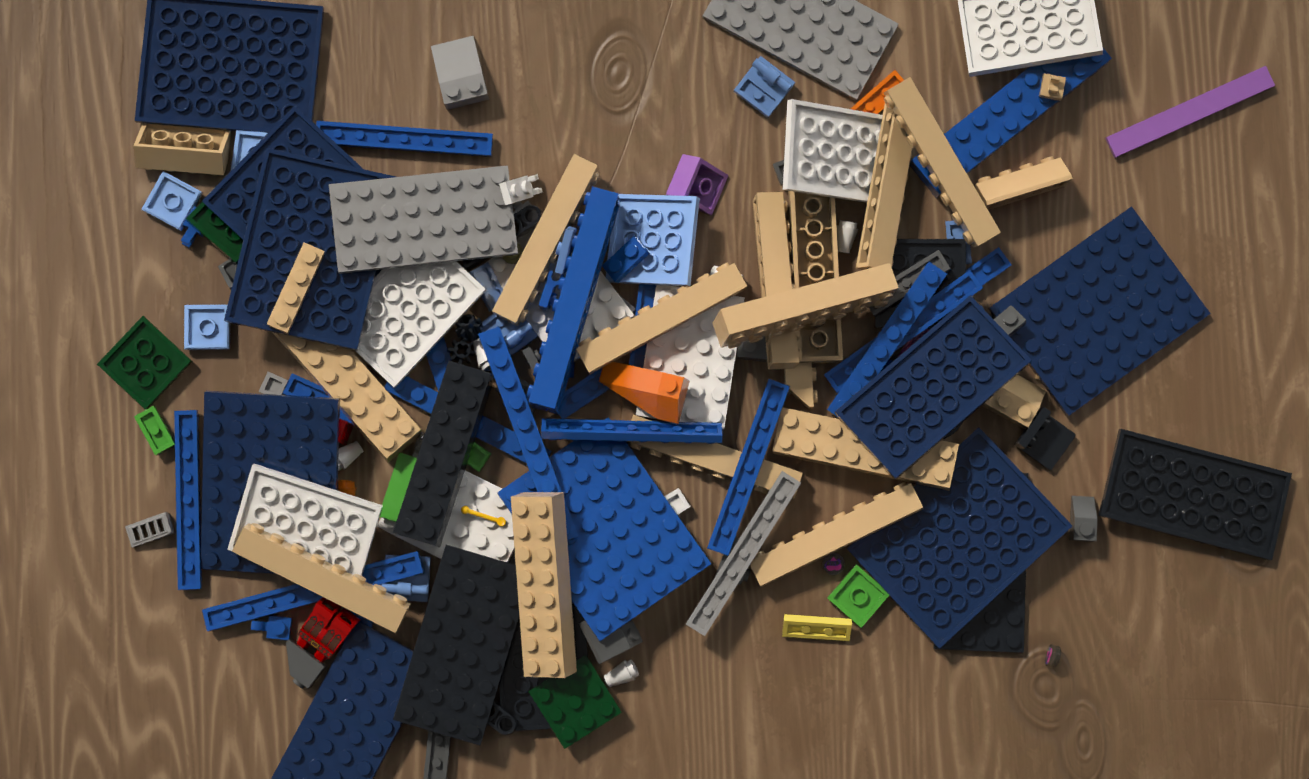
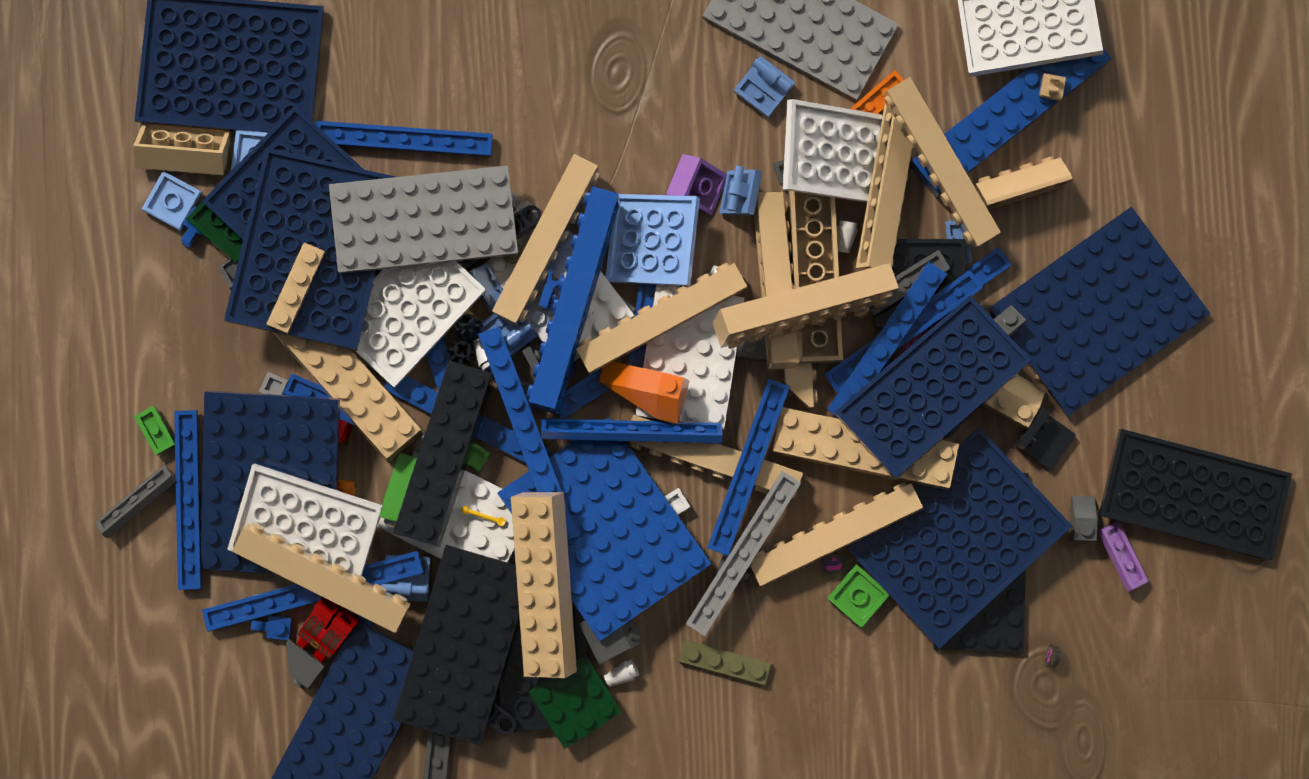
(135, 501): none -> dark grey plate
(144, 362): dark green plate -> none
(167, 525): light grey slope -> none
(206, 327): light blue plate -> none
(348, 454): white cone -> none
(459, 72): light grey slope -> none
(519, 189): white hinge -> none
(564, 249): medium blue plate -> none
(625, 259): blue plate -> none
(724, 662): none -> olive plate
(740, 192): none -> medium blue plate
(817, 627): light yellow plate -> none
(1122, 556): none -> medium lavender plate
(1190, 112): medium lavender tile -> none

